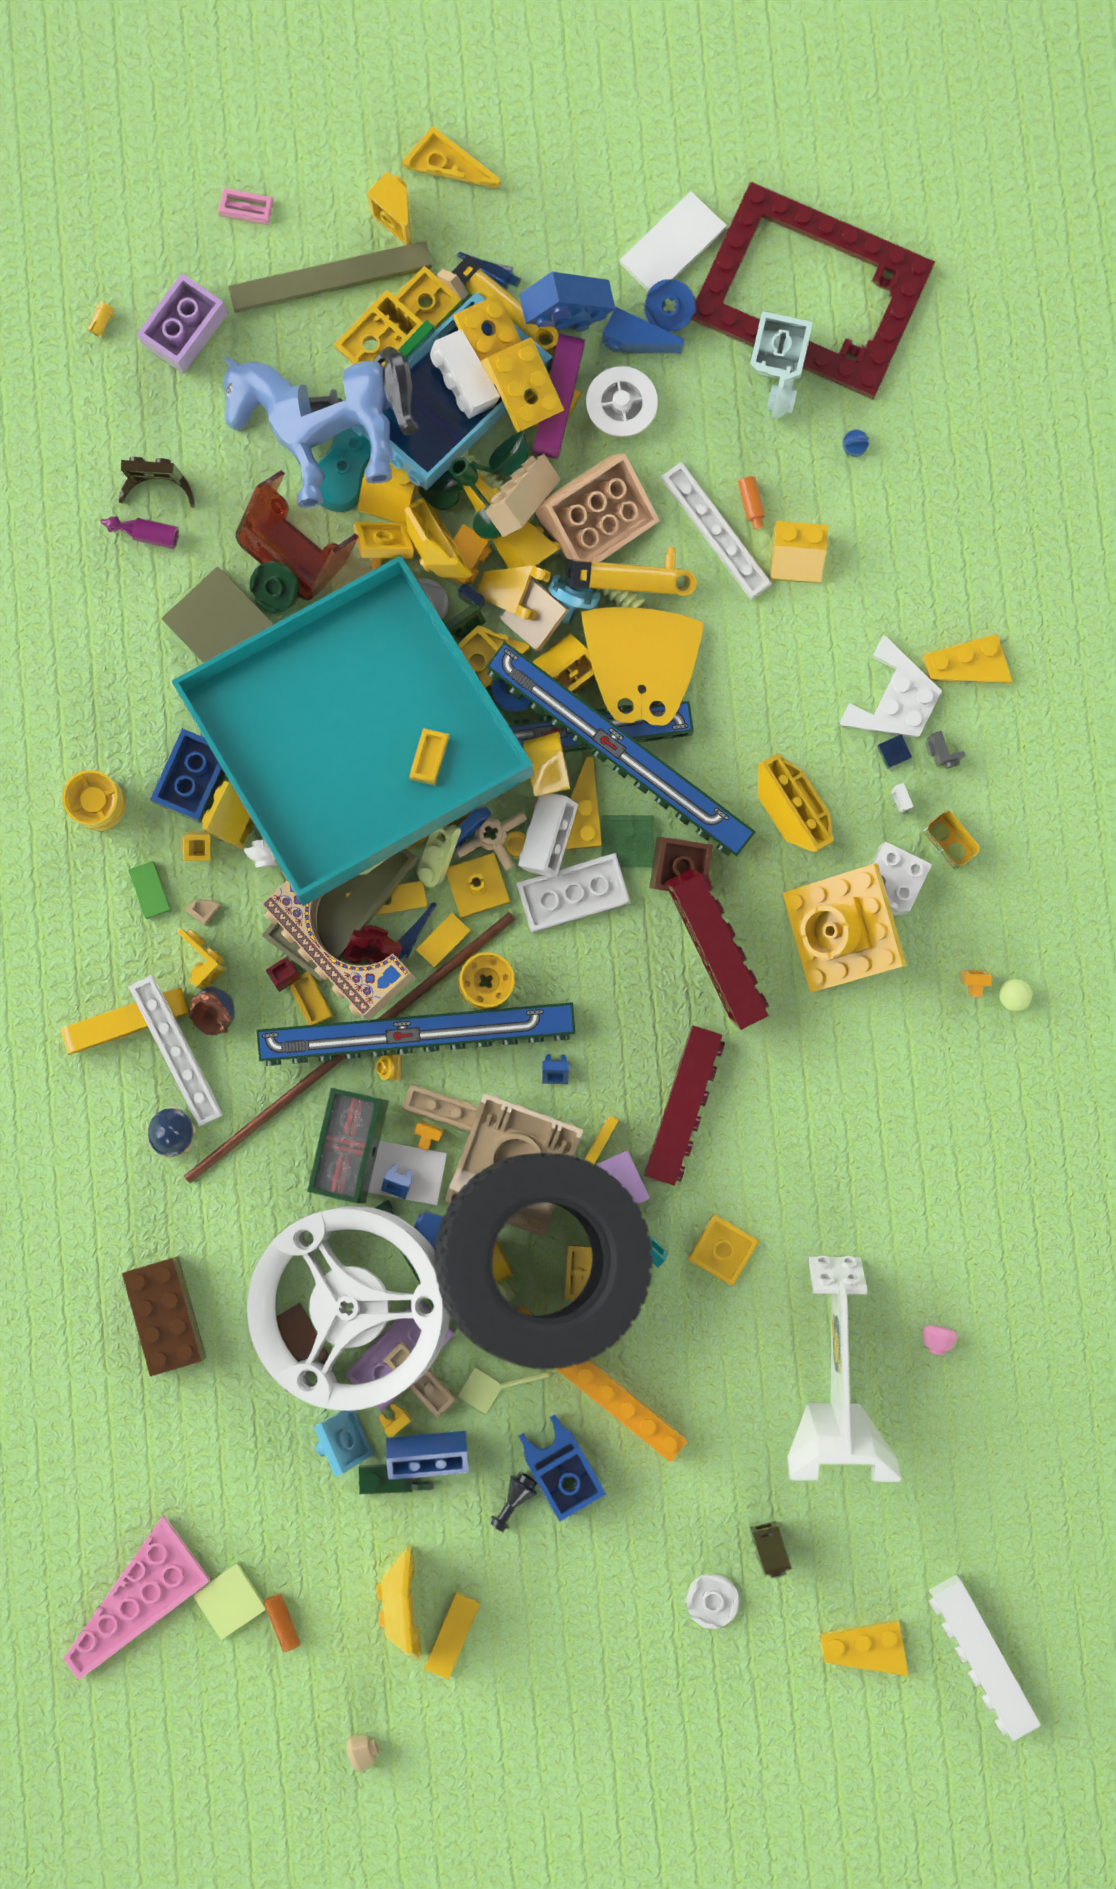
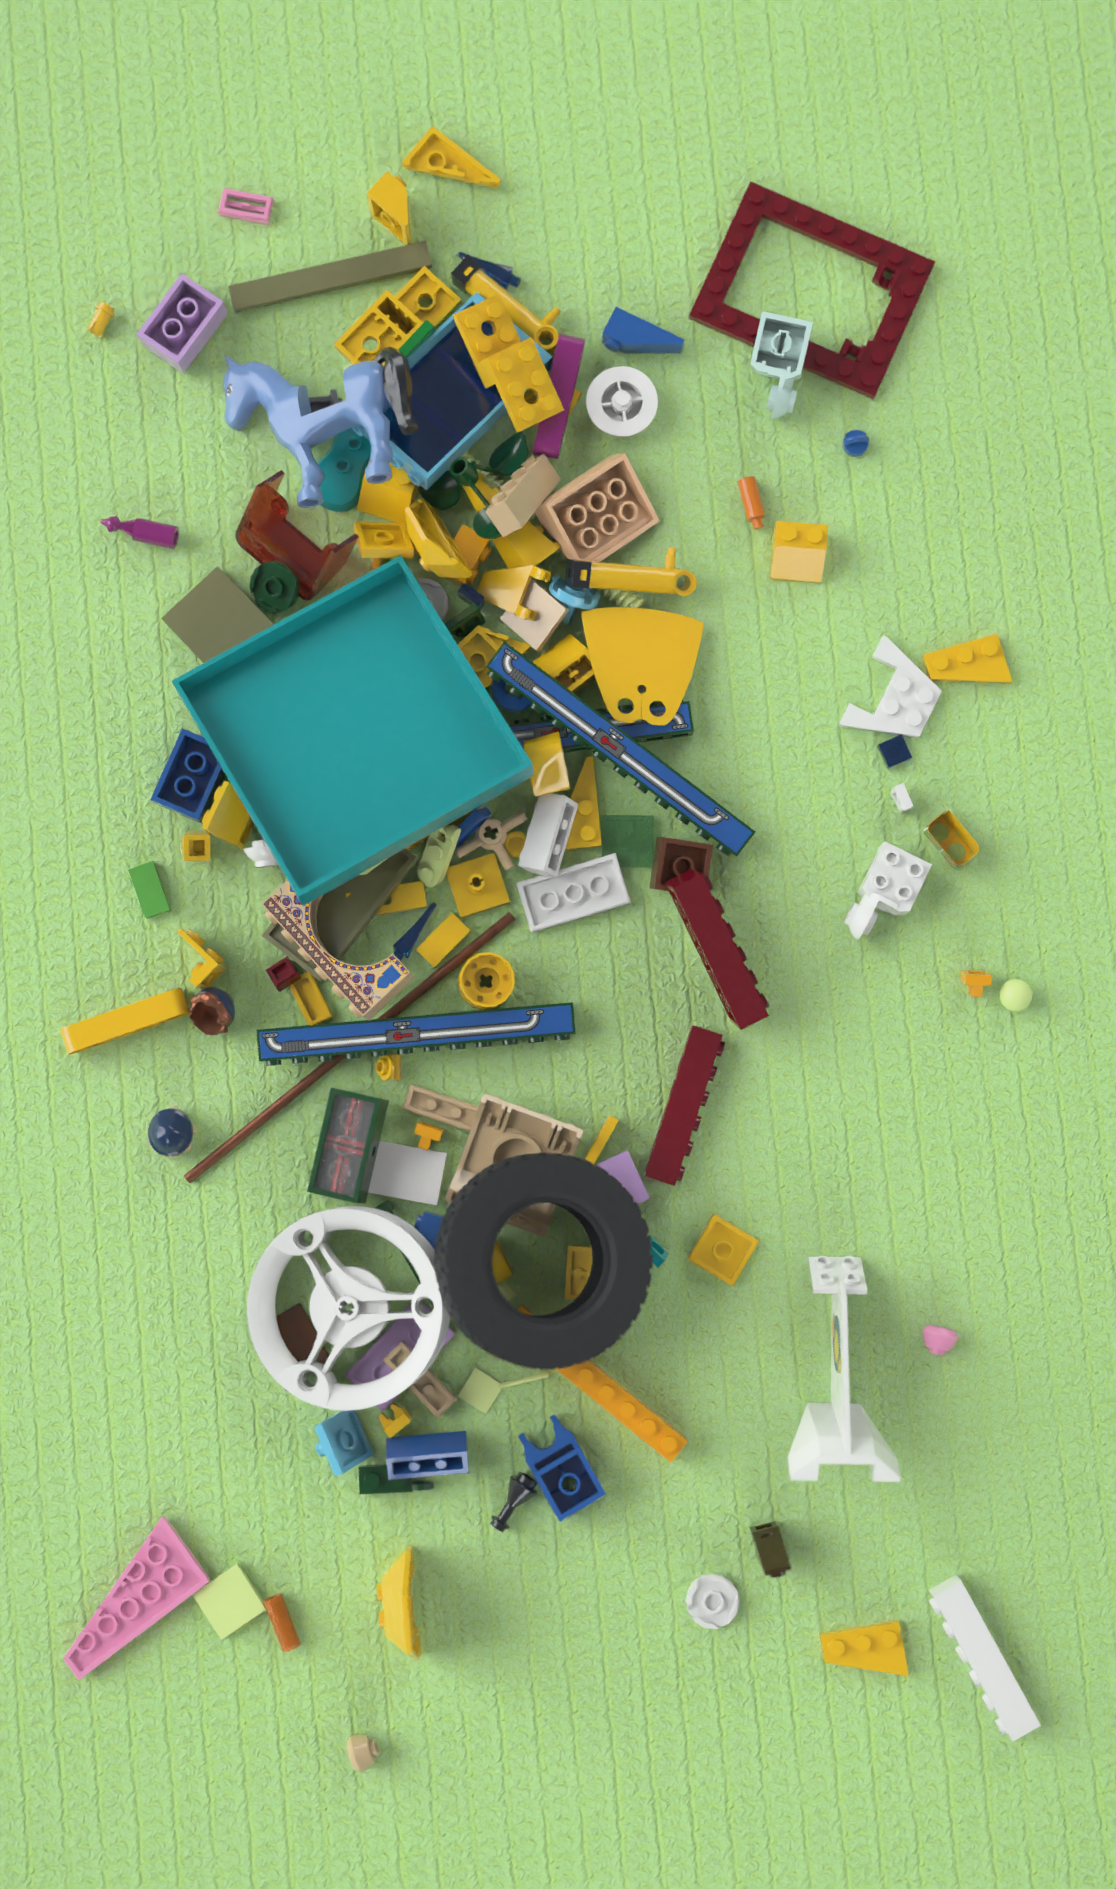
(94, 800): yellow wheel -> none
(139, 470): dark brown piece -> none
(164, 1316): reddish brown brick -> none
(175, 1050): white tile -> none
(203, 910): tan tile -> none
(370, 945): dark red cylinder -> none
(396, 1183): blue tile -> none
(429, 757): yellow tile -> none
(452, 1635): yellow tile -> none
(453, 282): tan tile -> none
(464, 374): white brick -> none
(555, 1071): blue tile -> none
(567, 301): blue brick -> none
(673, 242): white tile -> none
(684, 307): blue plate -> none
(716, 531): white tile -> none
(794, 804): yellow wedge -> none
(844, 928): yellow piece -> none
(937, 748): dark grey bracket -> none

